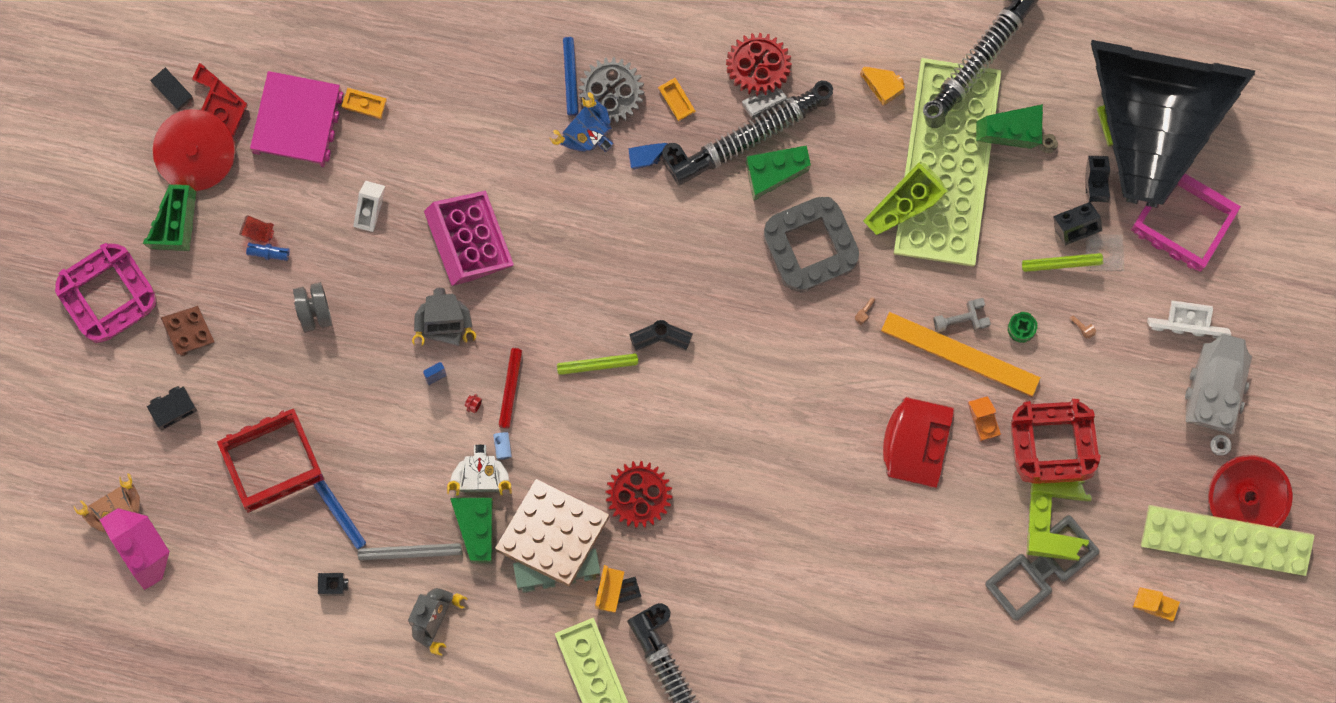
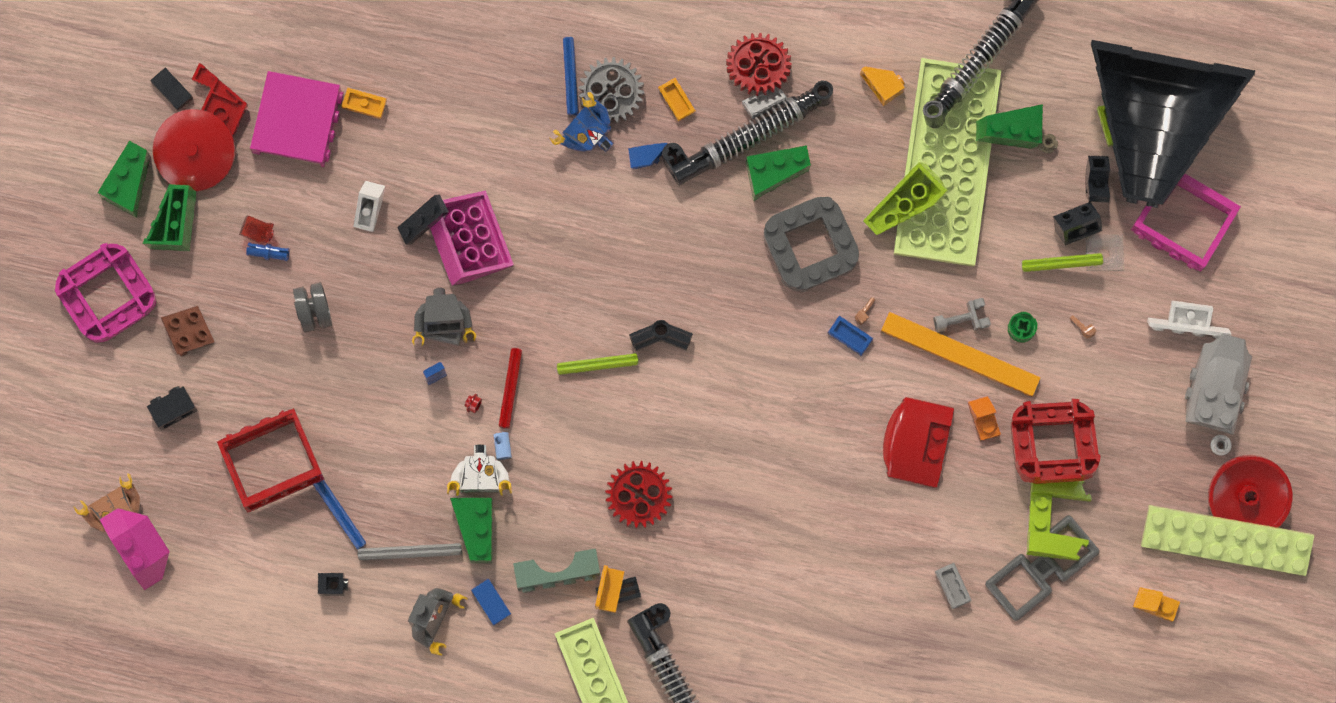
(126, 179): none -> green wedge
(422, 219): none -> black plate
(491, 602): none -> blue tile
(552, 533): plate -> none
(850, 335): none -> blue tile
(953, 586): none -> light grey plate

